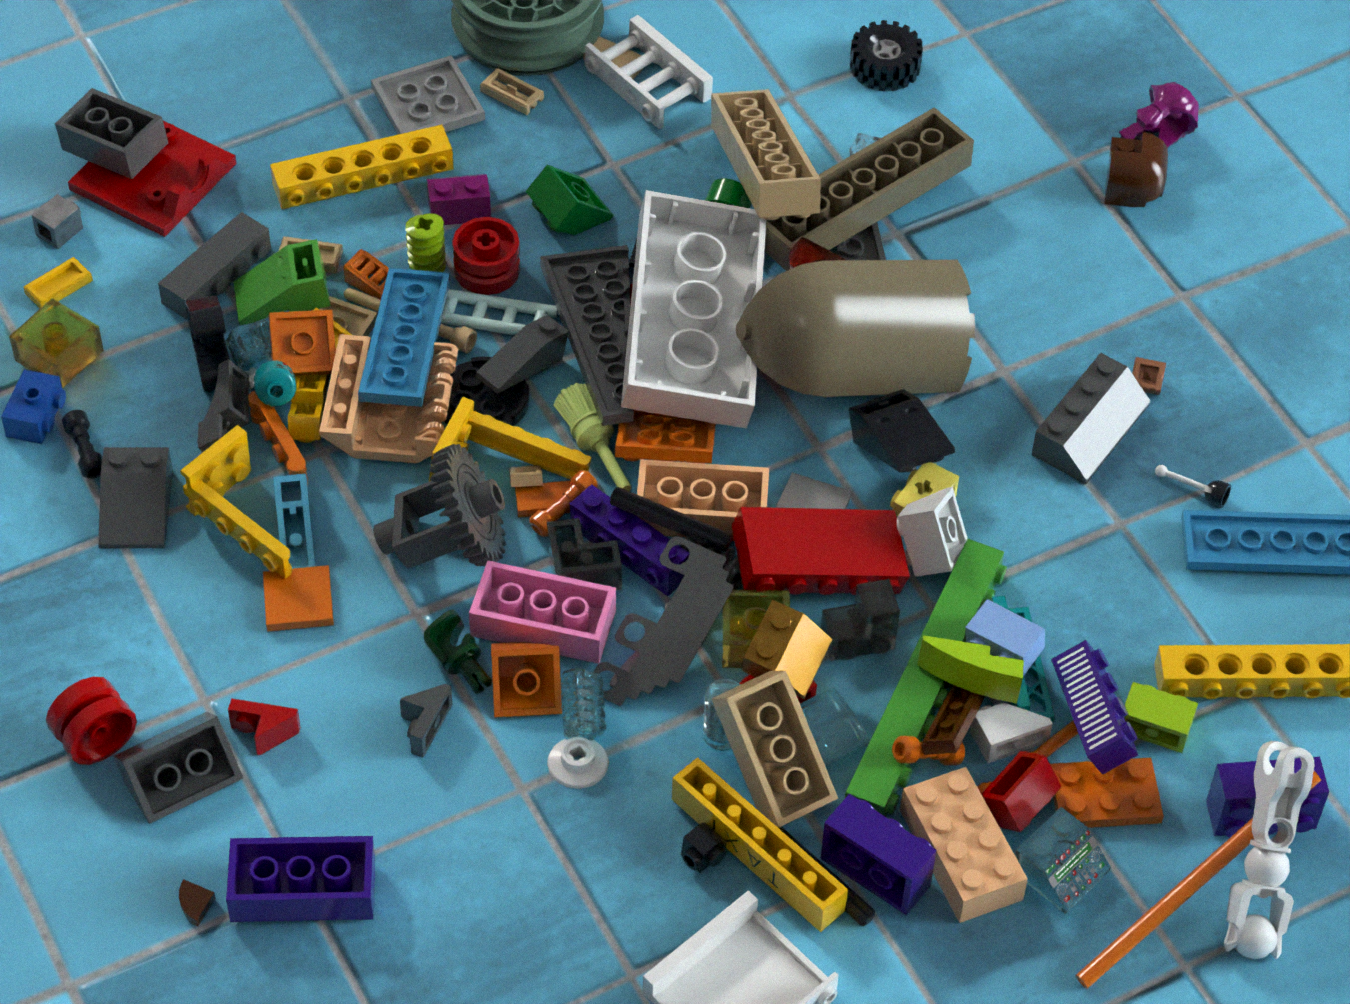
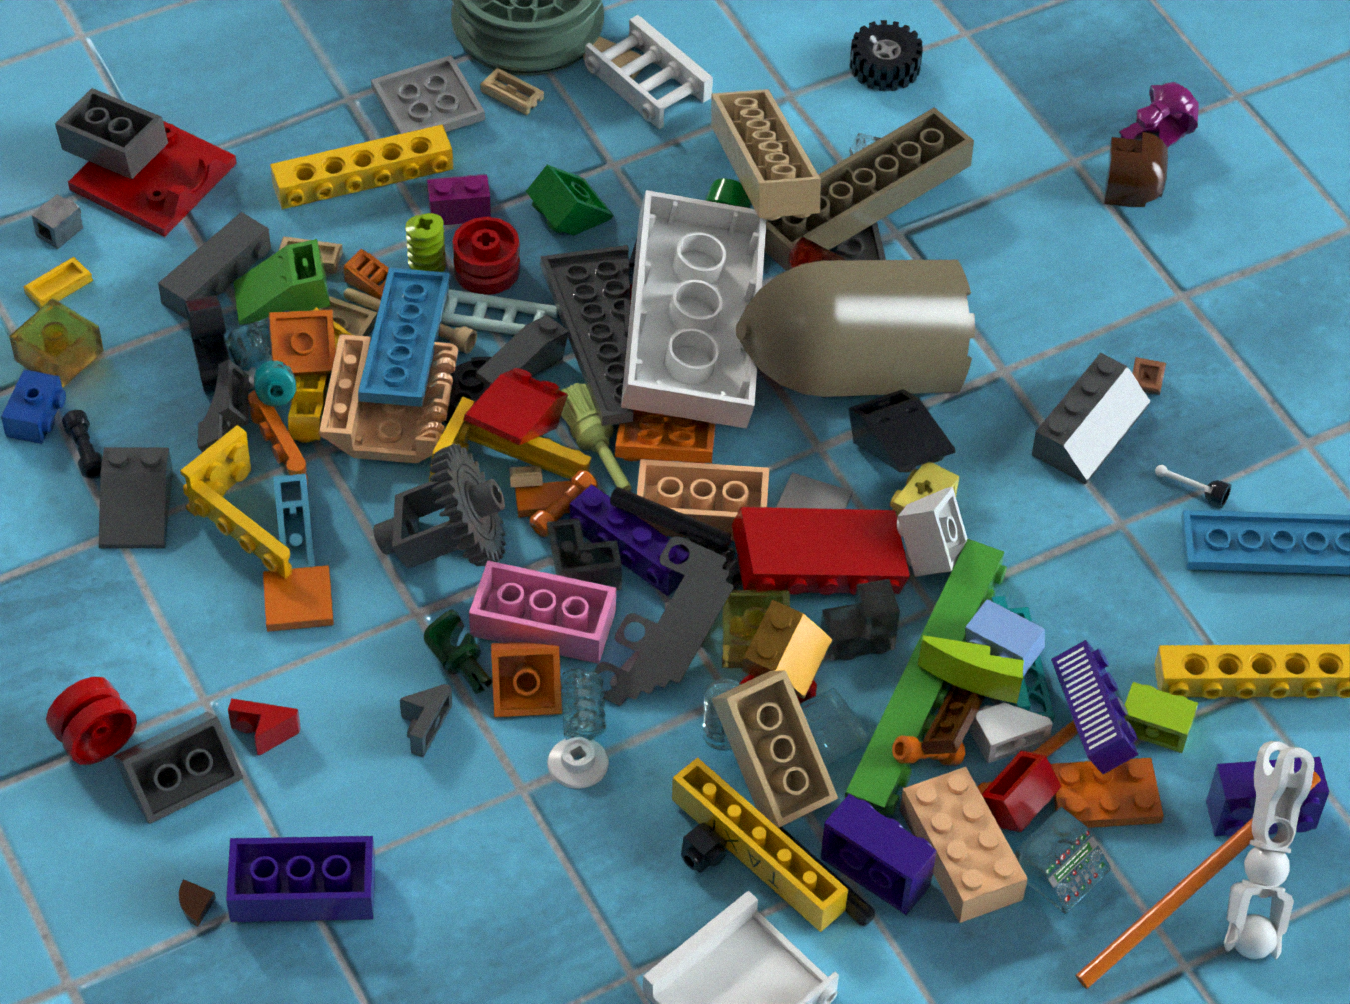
(518, 407): none -> red slope

